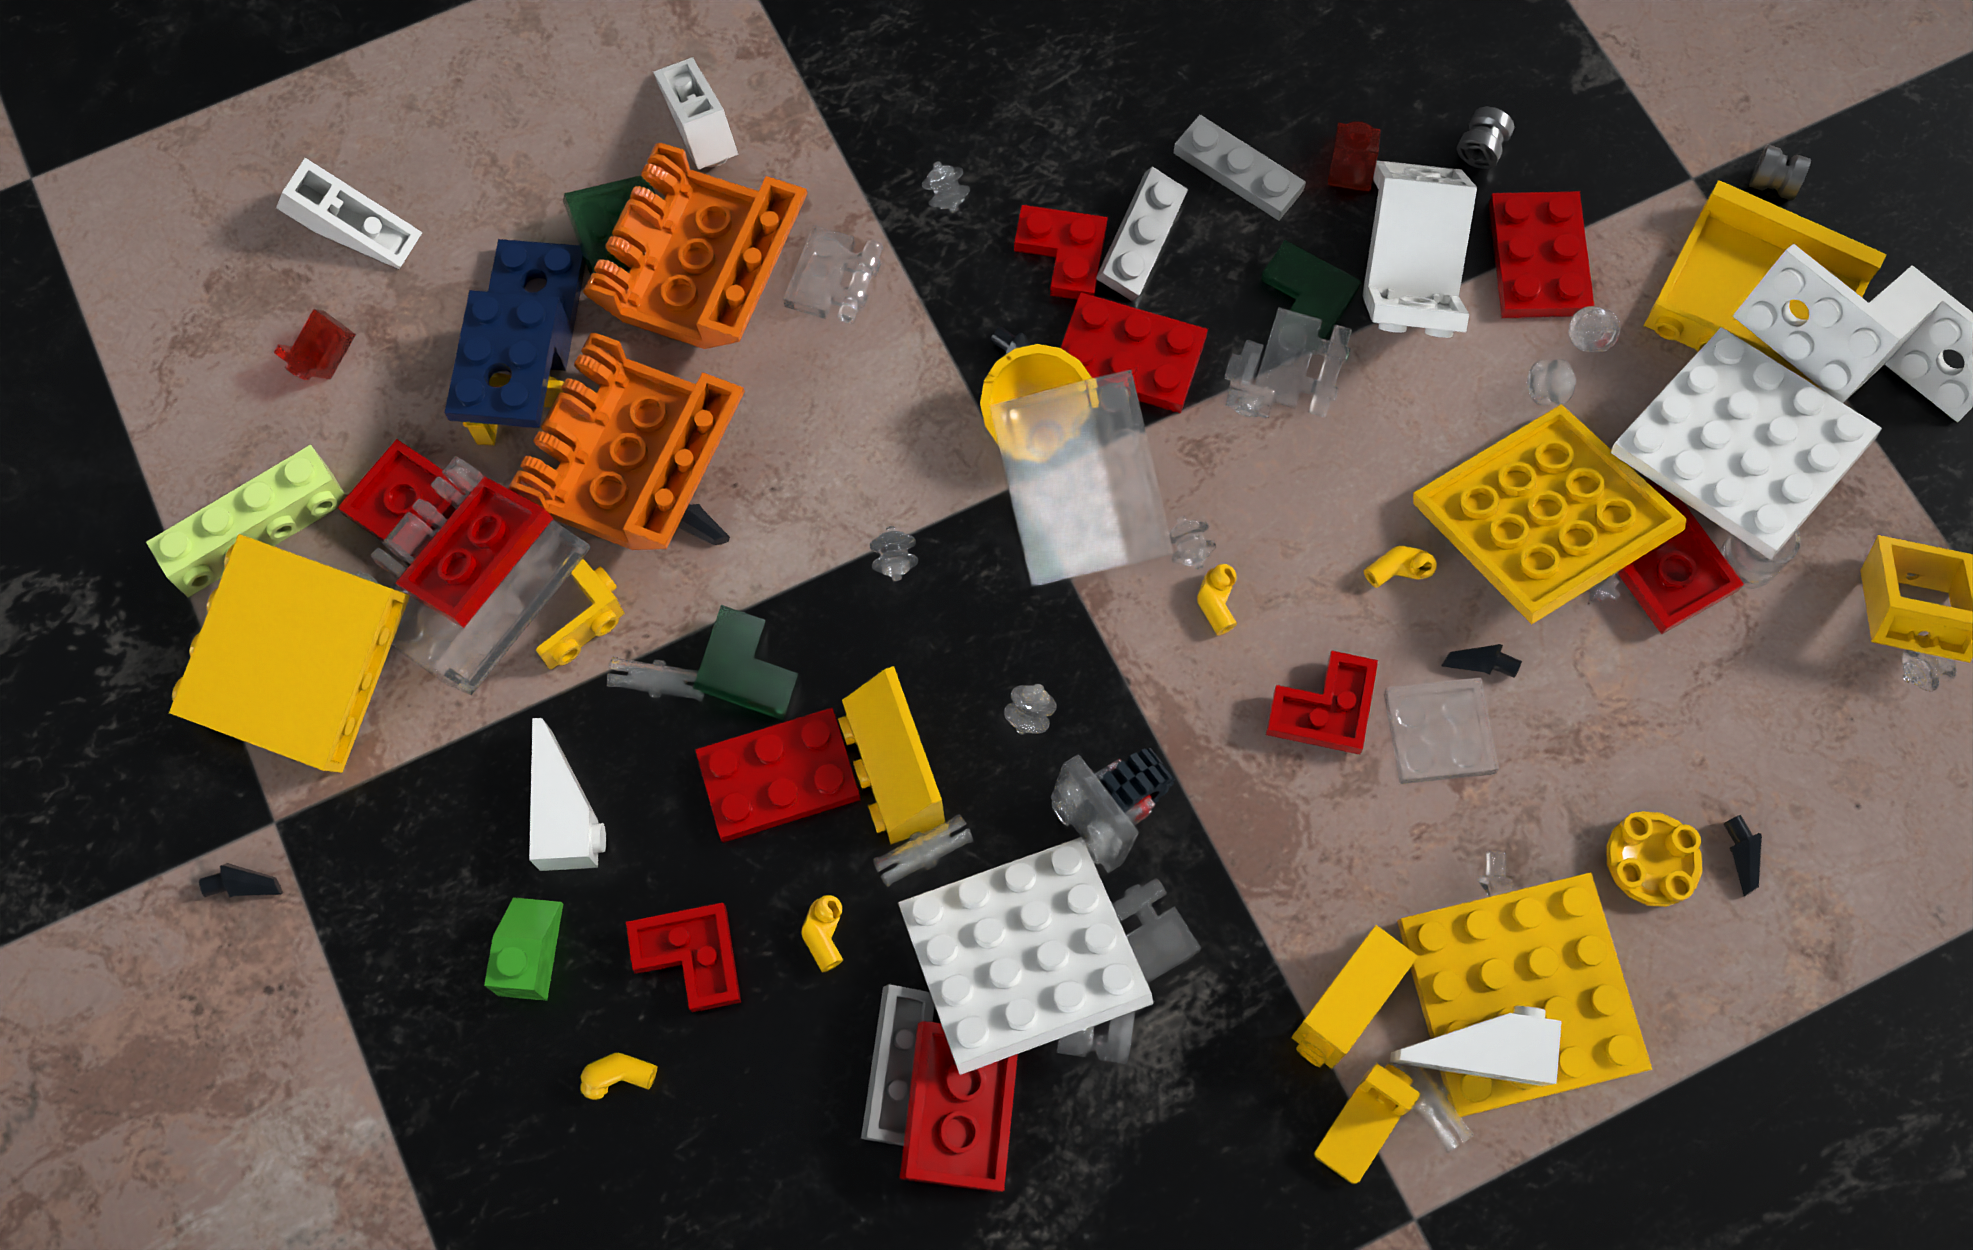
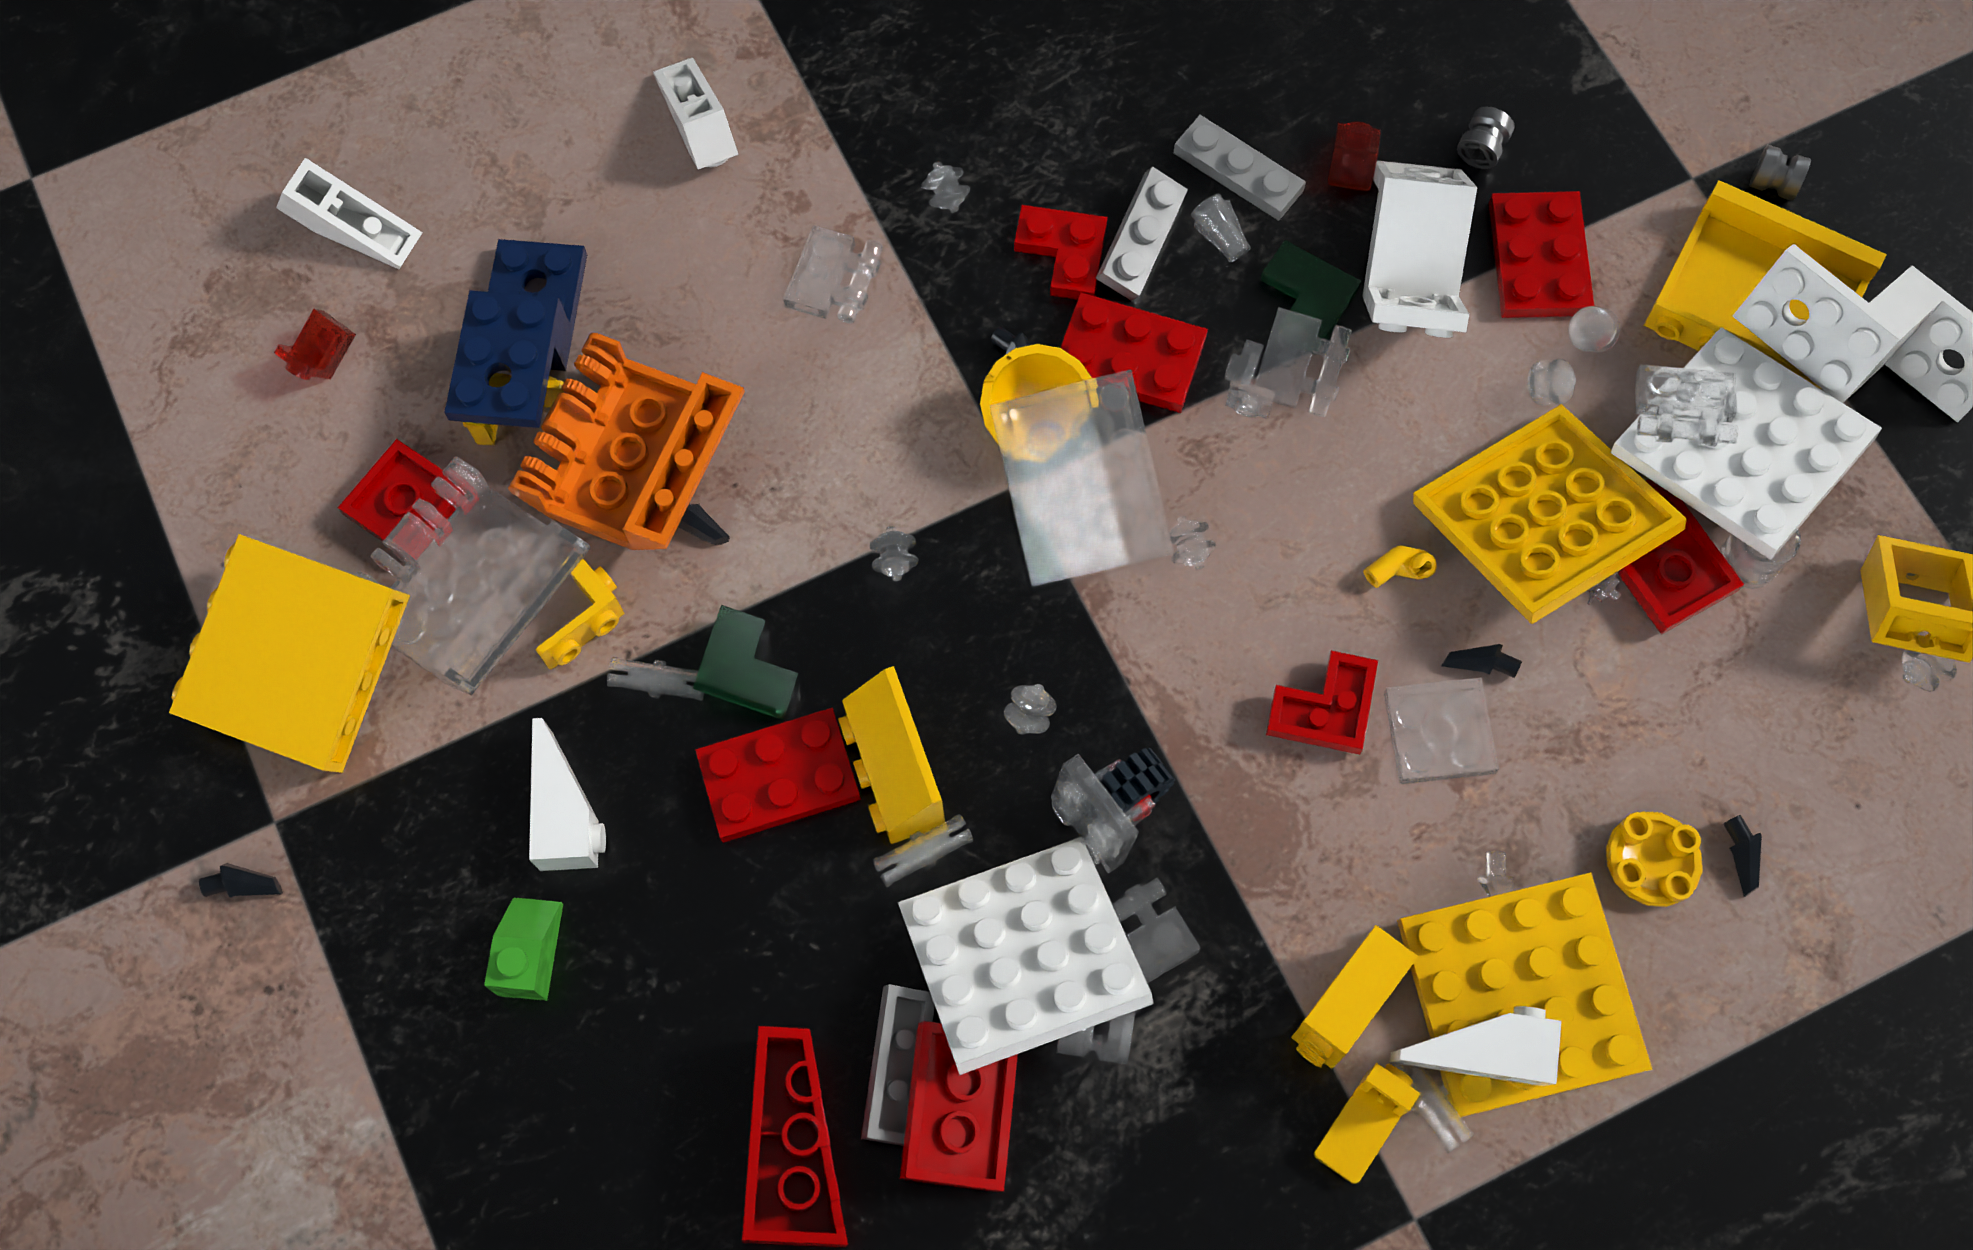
(262, 509): yellowish green brick -> none
(474, 551): red plate -> none
(595, 214): clear green plate -> none
(612, 1069): yellow arm -> none
(696, 253): orange slope -> none
(696, 940): red plate -> none
(790, 1162): none -> red wedge
(819, 929): yellow arm -> none
(1213, 597): yellow arm -> none
(1219, 225): none -> clear cone
(1690, 395): none -> clear plate

